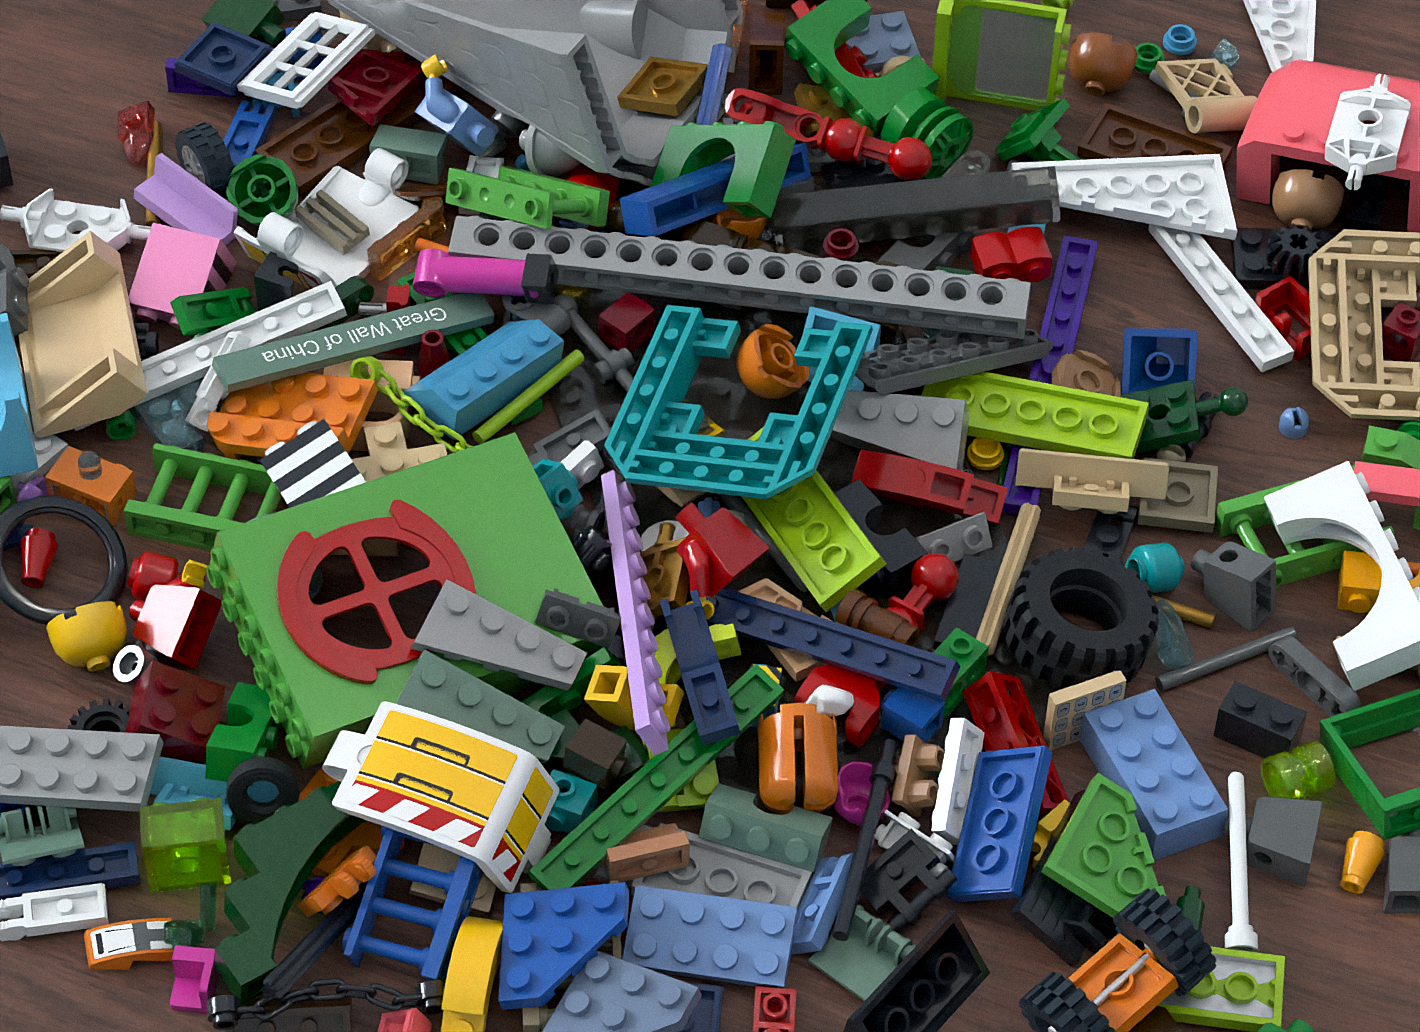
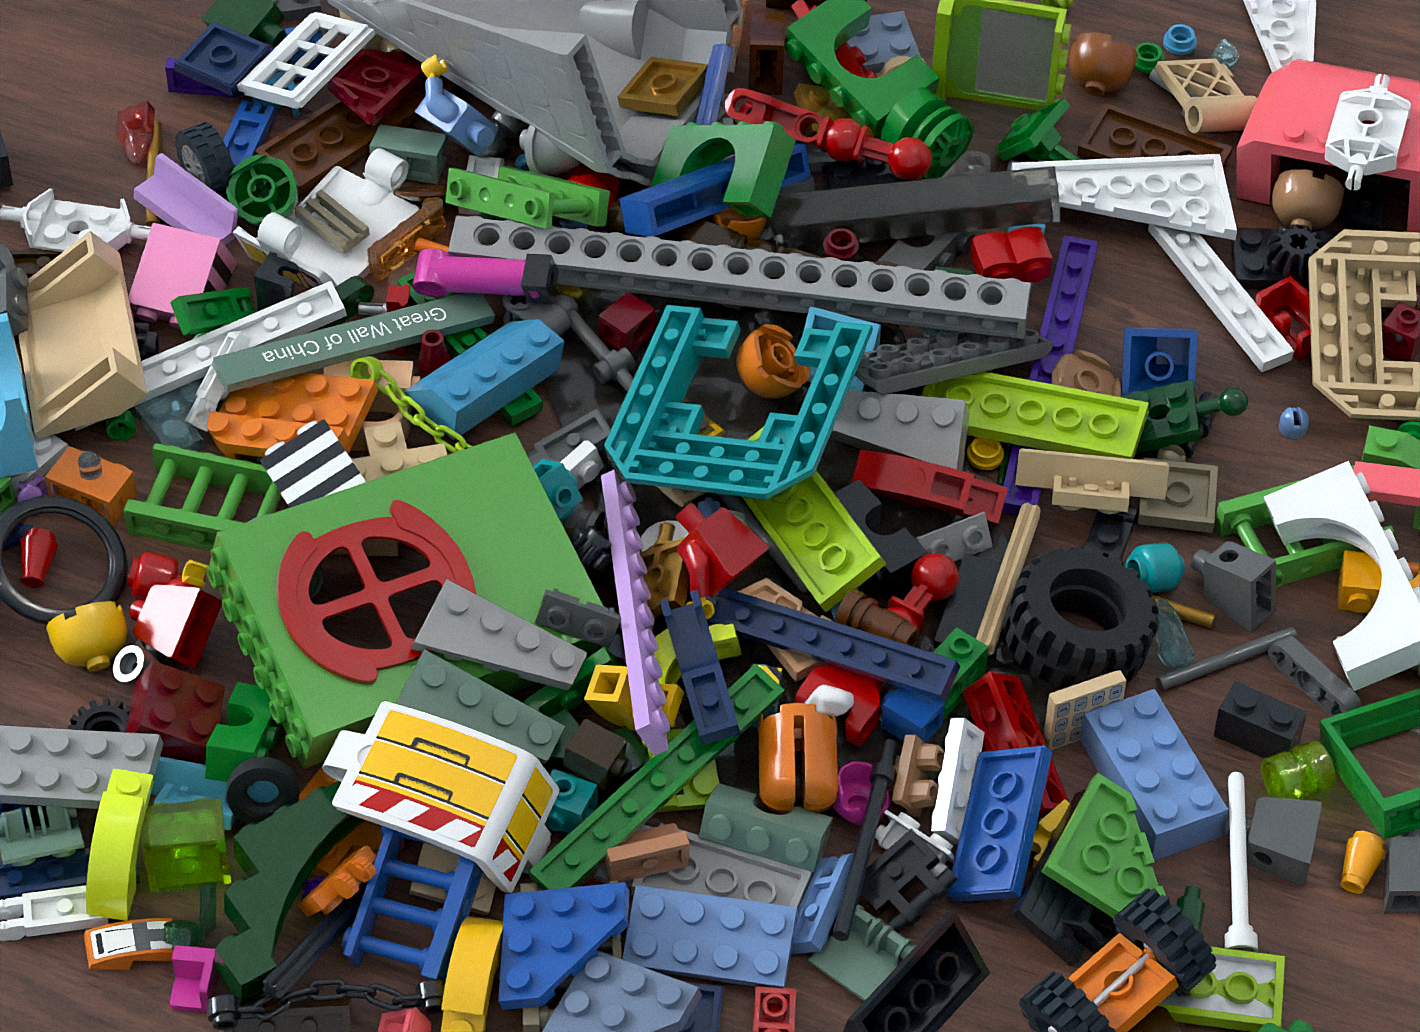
(115, 844): none -> neon yellow arch
(527, 397): lime bar -> none

